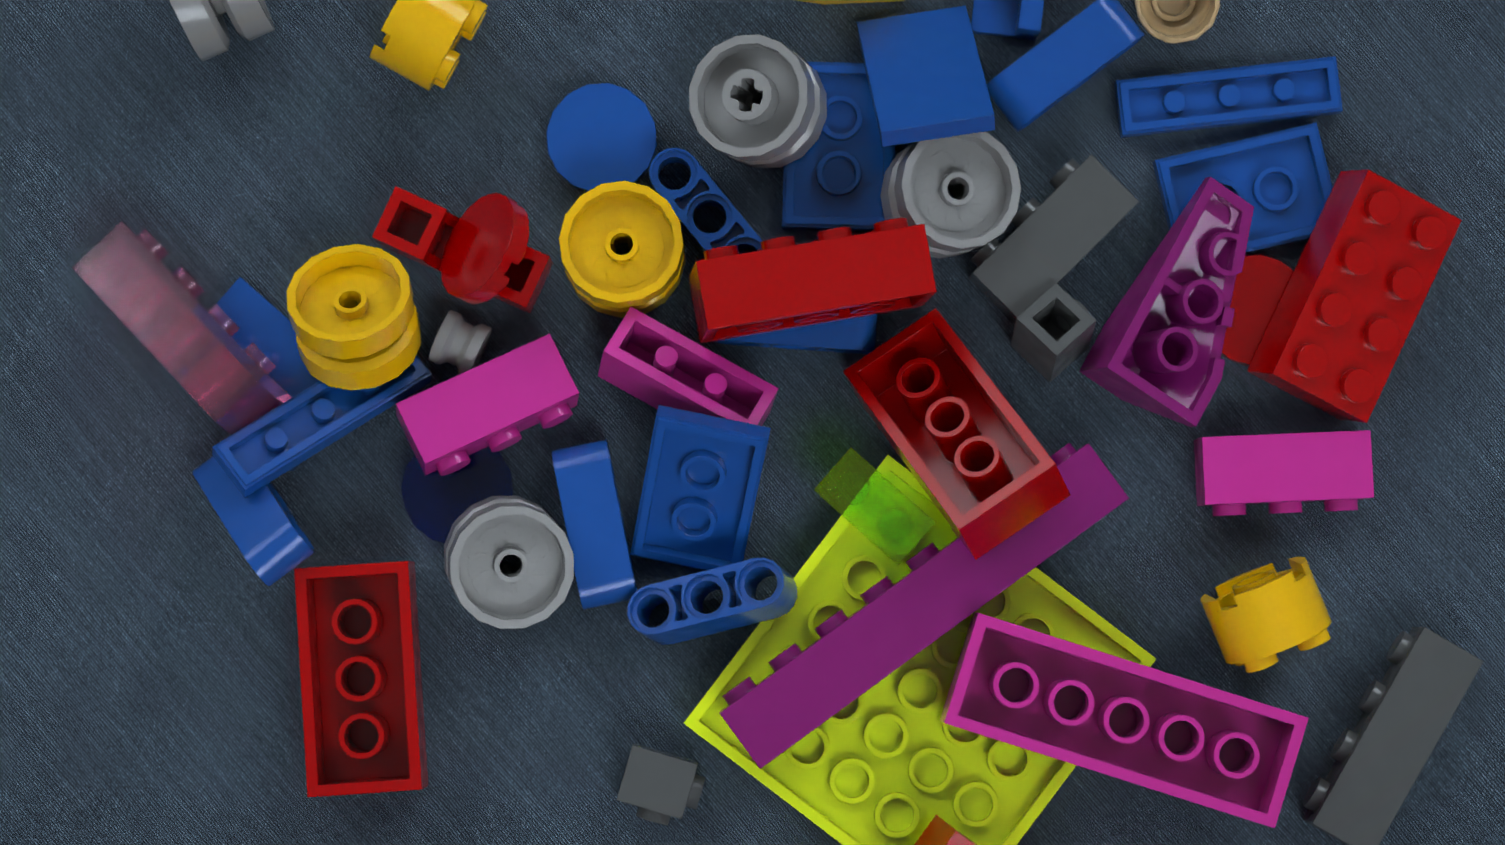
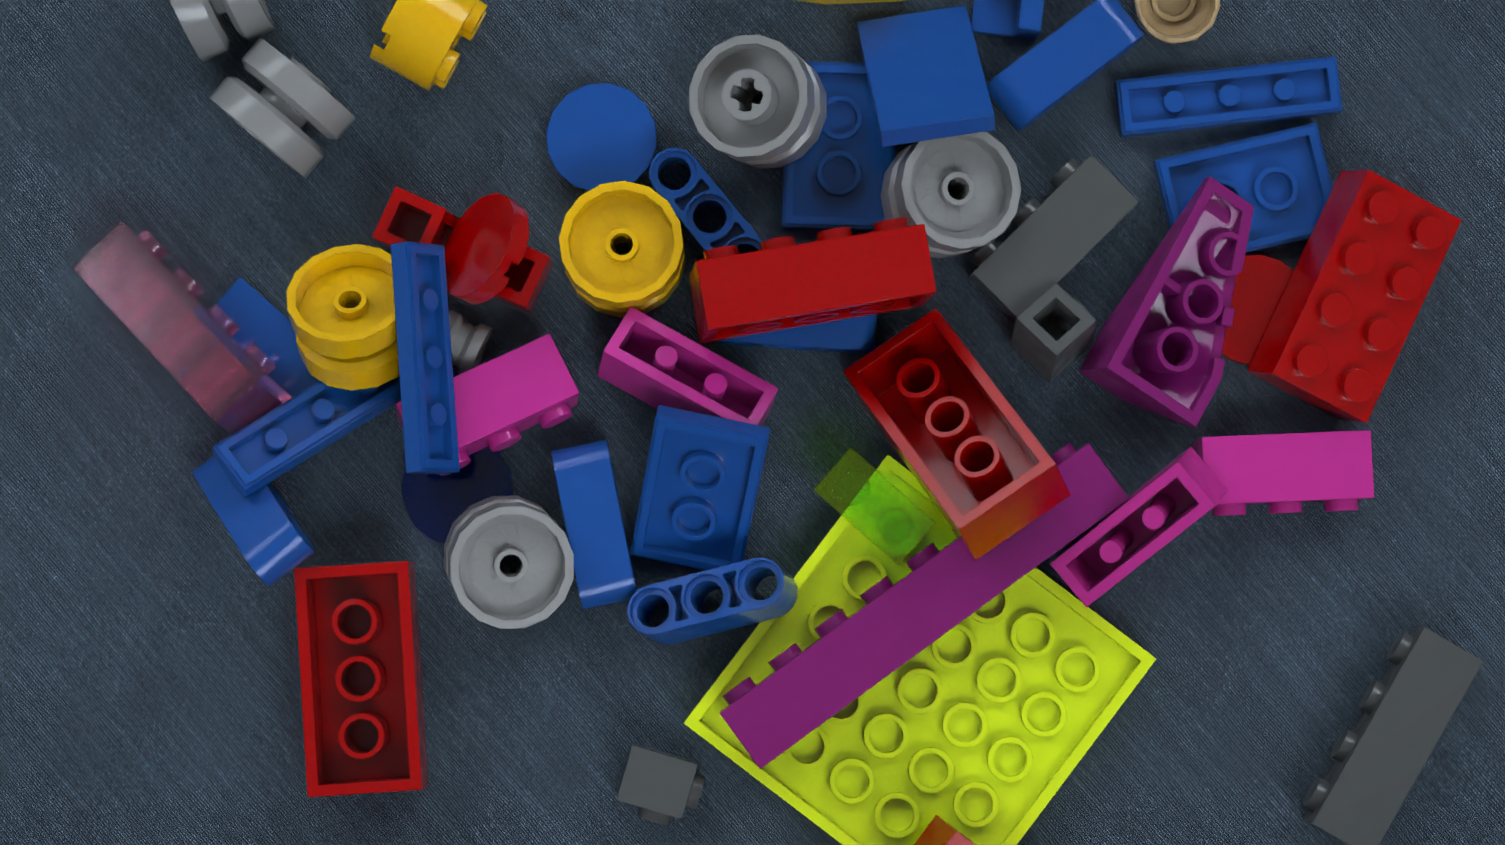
(283, 107): none -> light grey wheel
(425, 358): none -> blue tile
(1124, 719): dark pink brick -> none
(1139, 526): none -> dark pink brick
(1267, 614): yellow brick -> none

